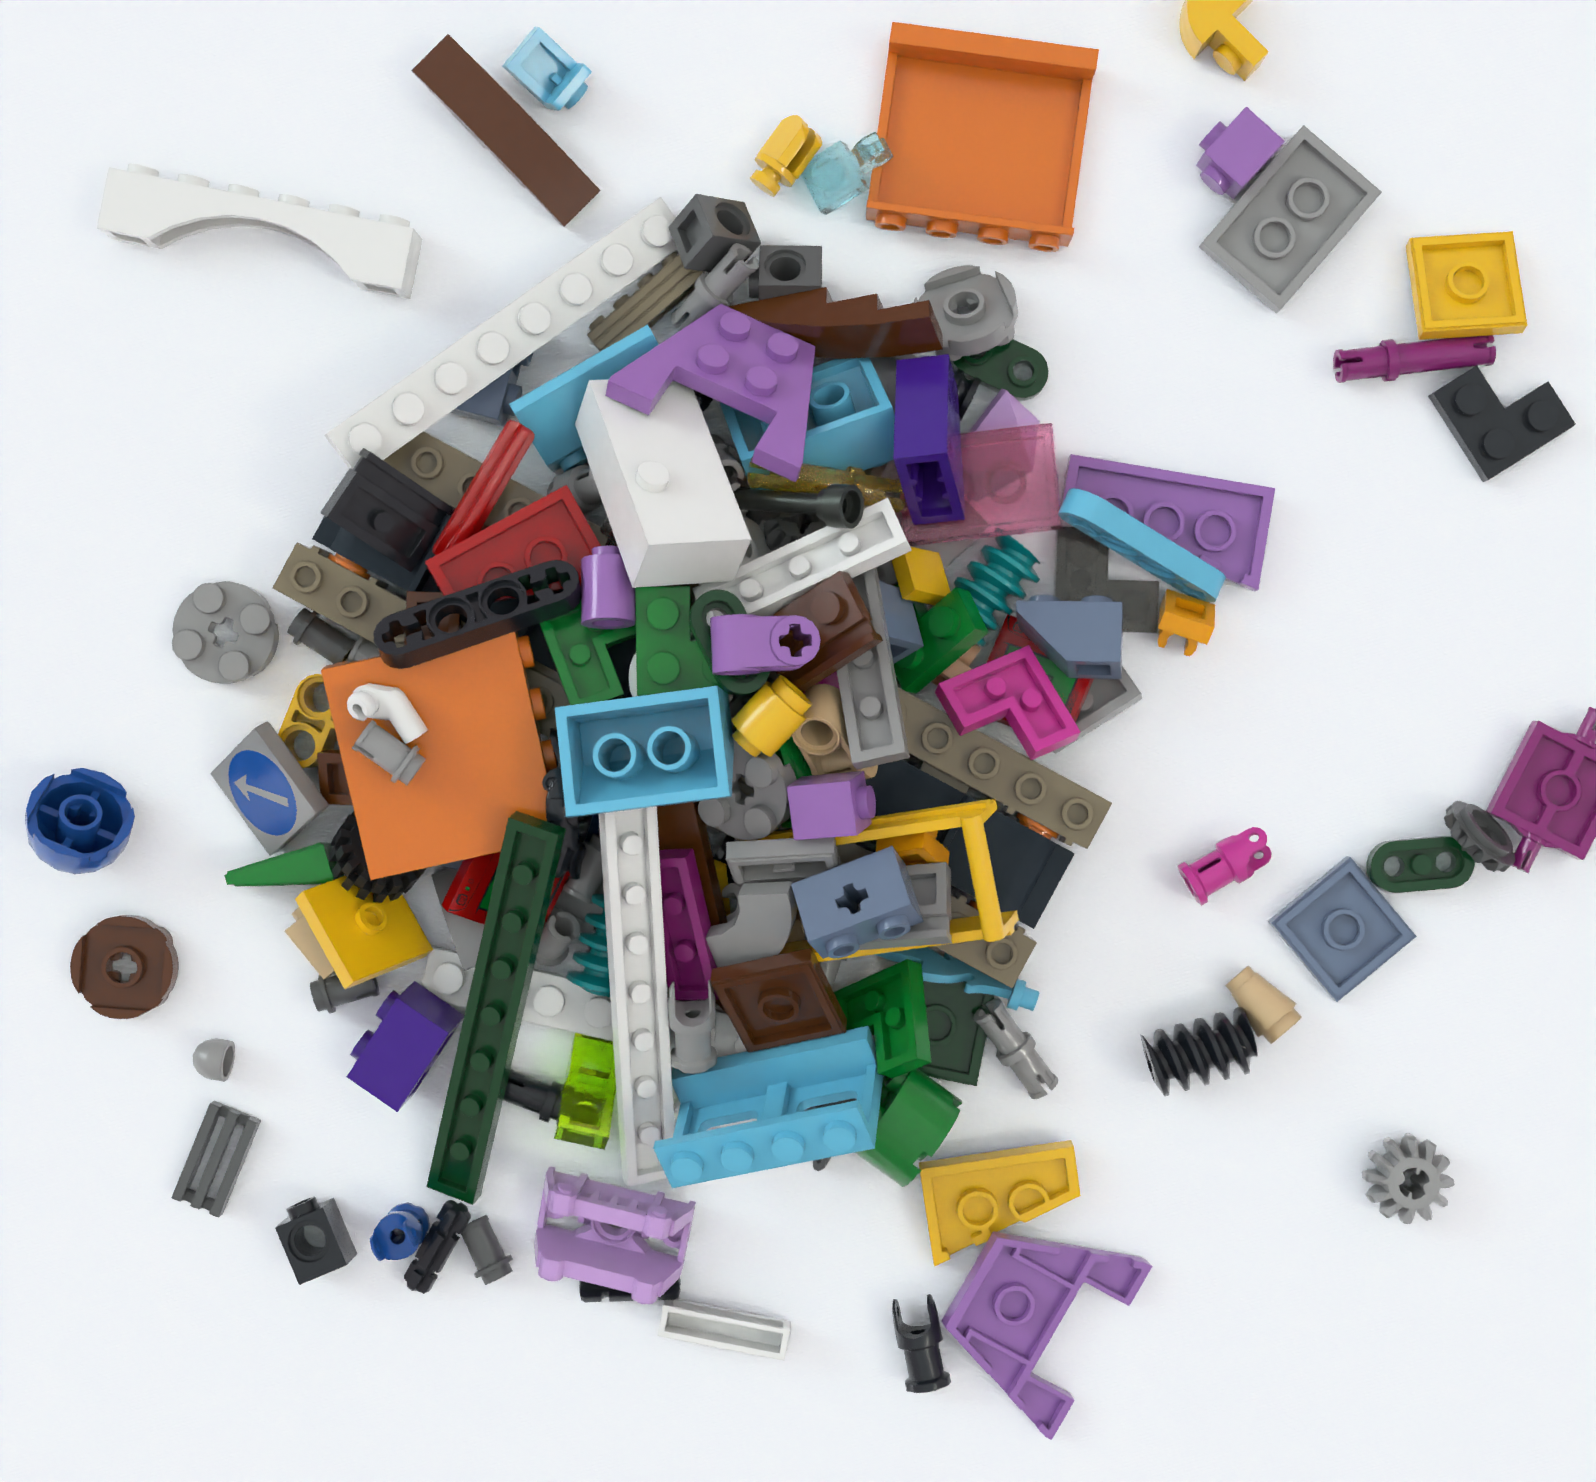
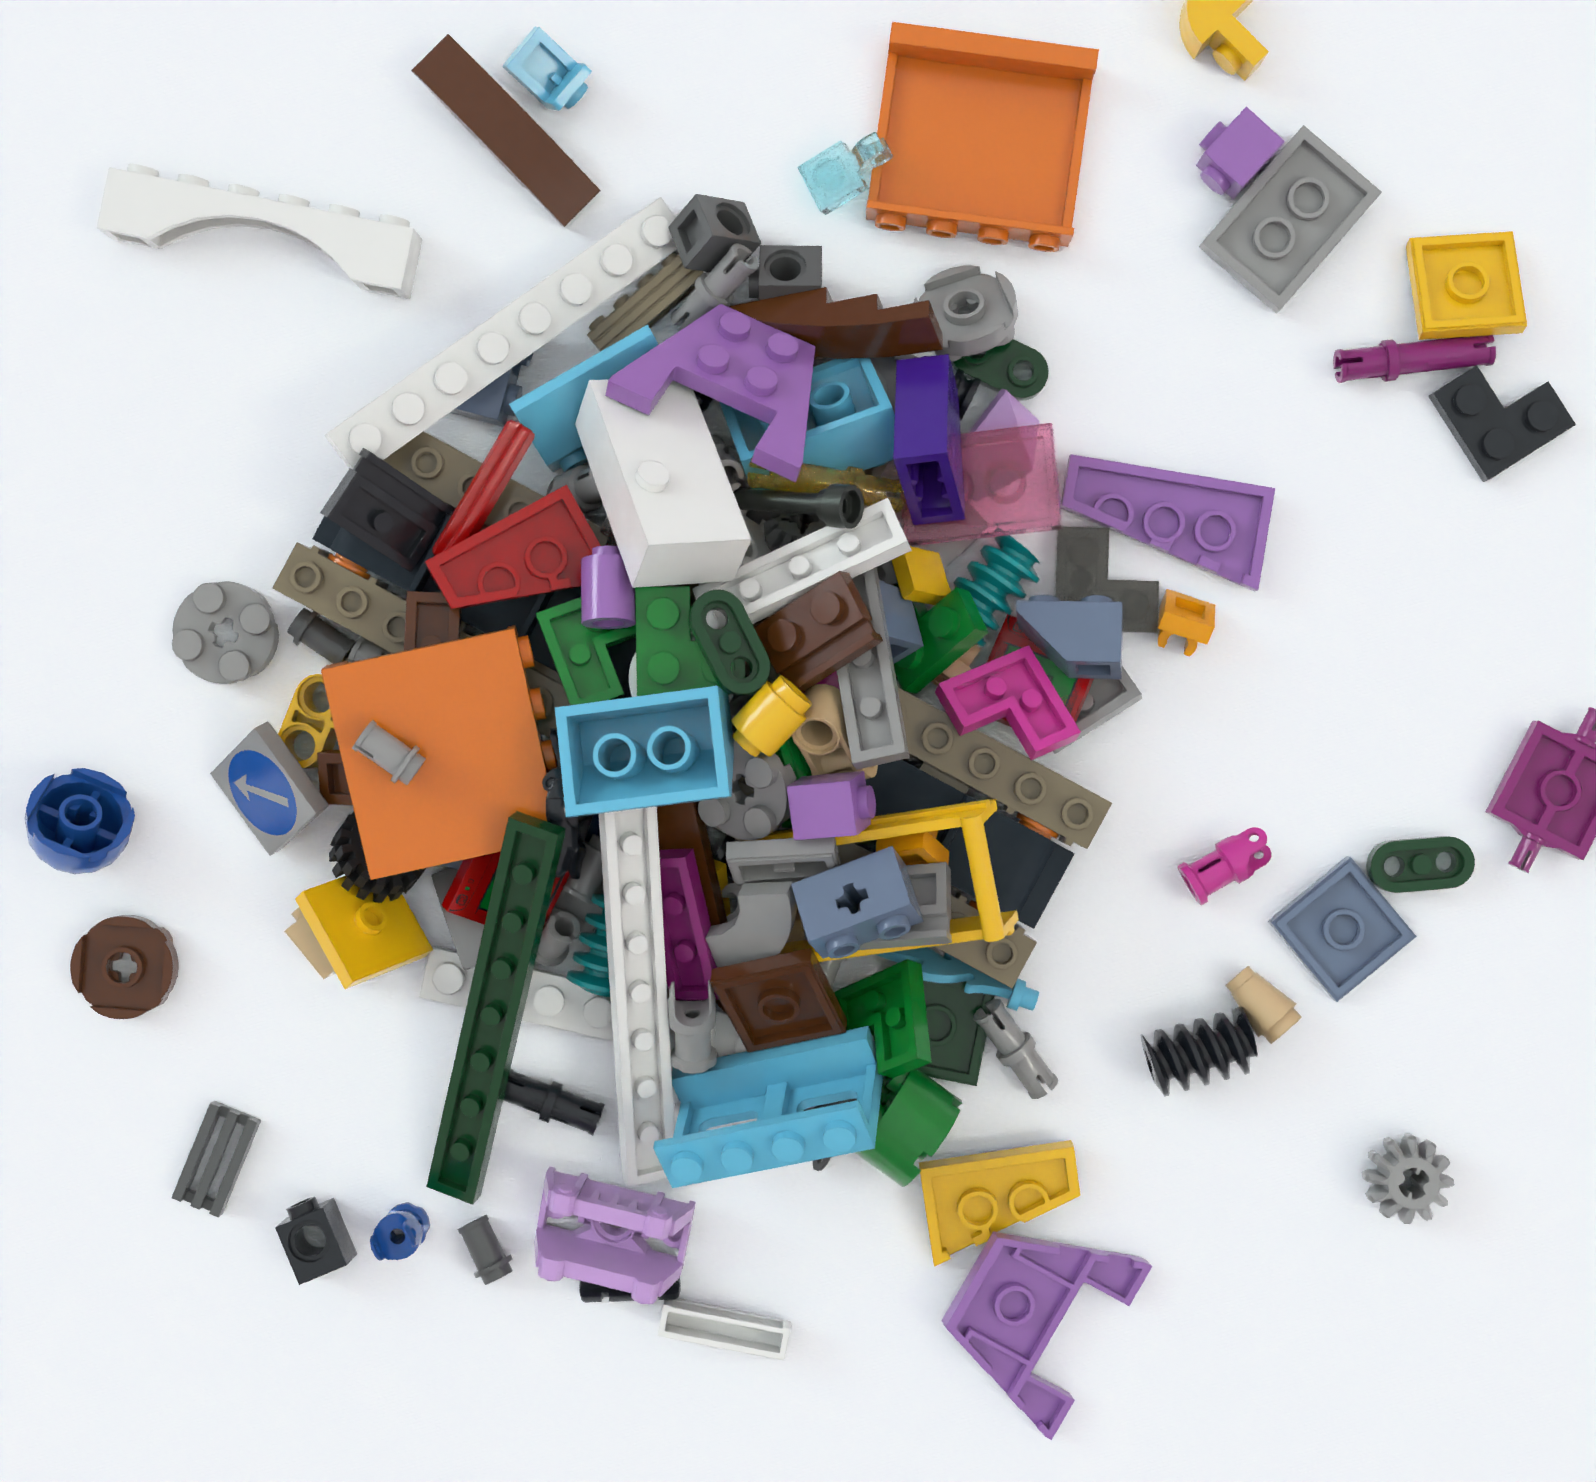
(214, 1059): light grey hinge -> none
(299, 867): green slope -> none
(330, 993): dark grey pin -> none
(387, 704): white arm -> none
(404, 1045): dark purple brick -> none
(437, 1246): black axle -> none
(481, 621): black beam -> none
(587, 1093): clear neon green slope -> none
(751, 643): medium lavender piece -> none
(785, 155): yellow arm -> none
(921, 1350): black piece -> none
(1141, 545): medium azure beam -> none
(1480, 836): dark grey gear -> none

